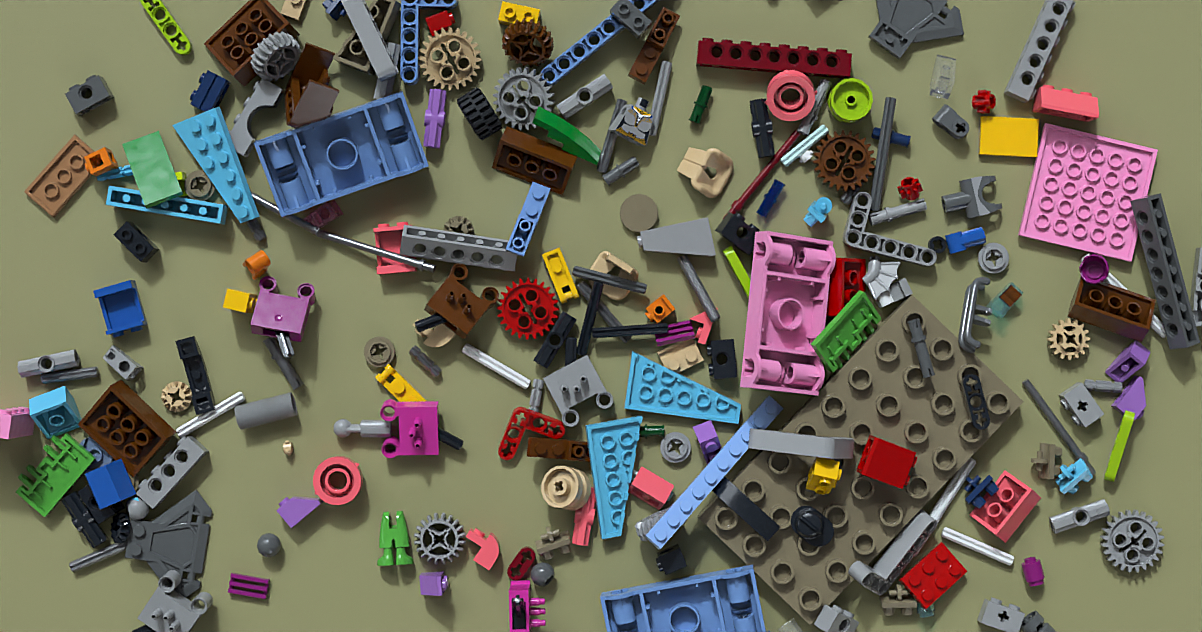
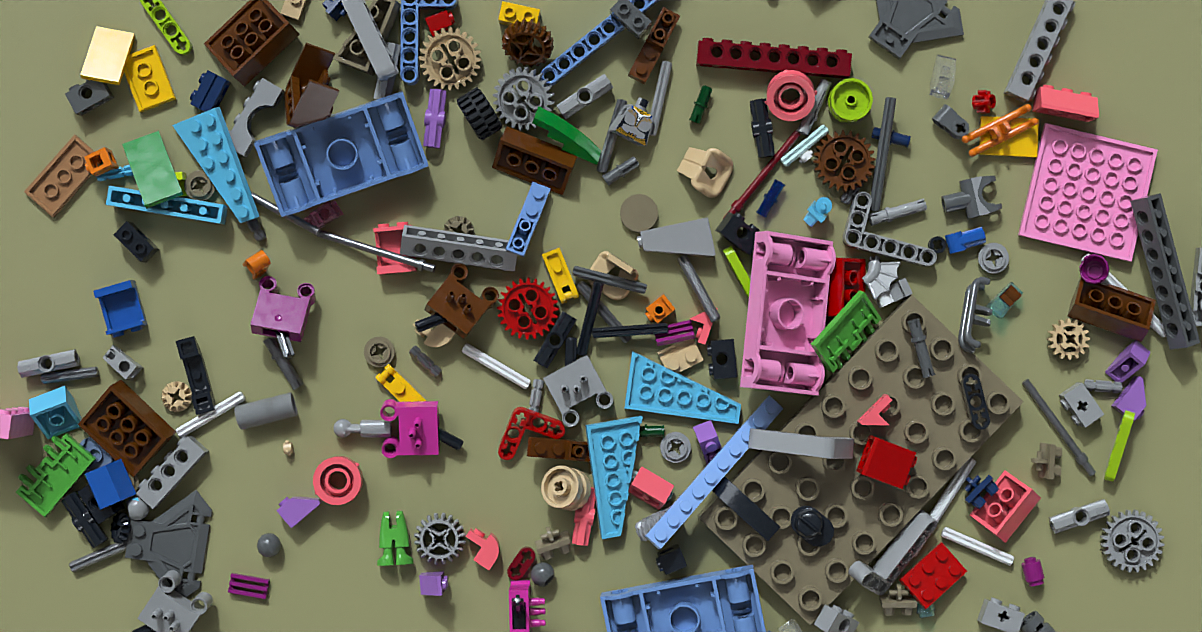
(107, 55): none -> tile
(148, 79): none -> yellow tile
(240, 301): yellow brick -> none
(275, 56): light grey gear -> none
(823, 475): yellow brick -> none
(872, 416): none -> coral slope
(910, 188): red gear -> none
(999, 130): none -> orange piece
(1072, 475): medium azure hips -> none

